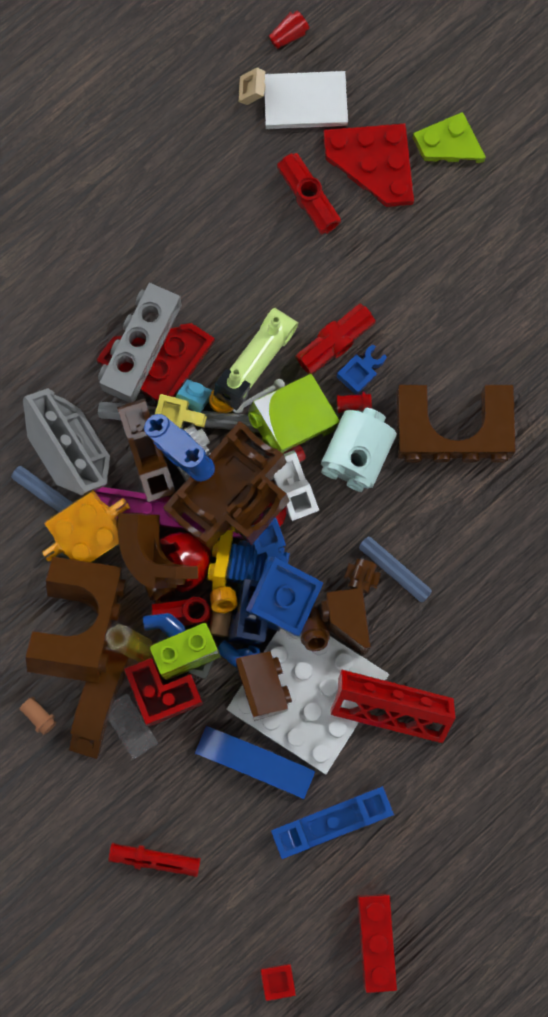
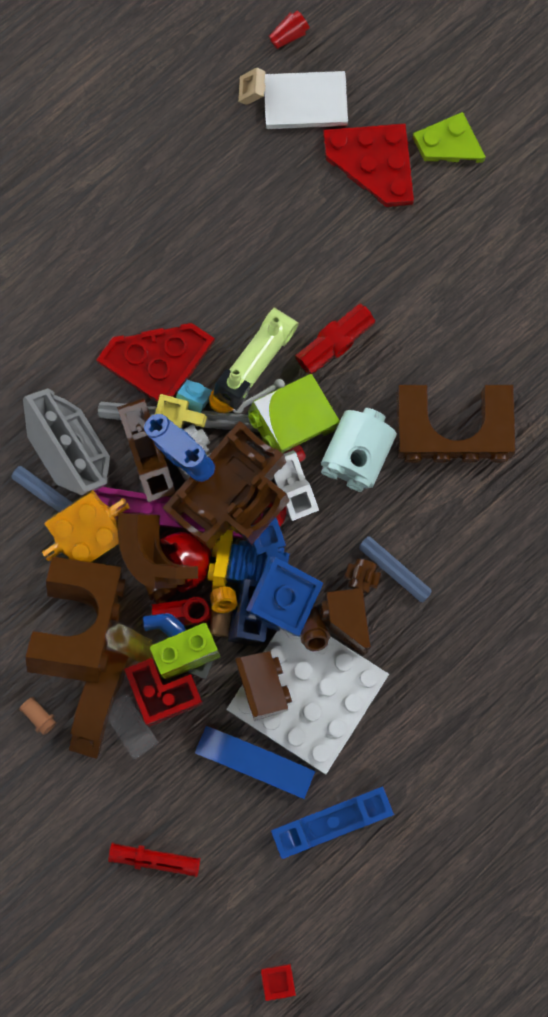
(128, 384): light grey brick -> none
(230, 653): blue arm -> none
(301, 180): red piece -> none
(354, 402): red pin -> none
(359, 372): blue plate -> none
(377, 943): red brick -> none
(397, 702): red fence -> none

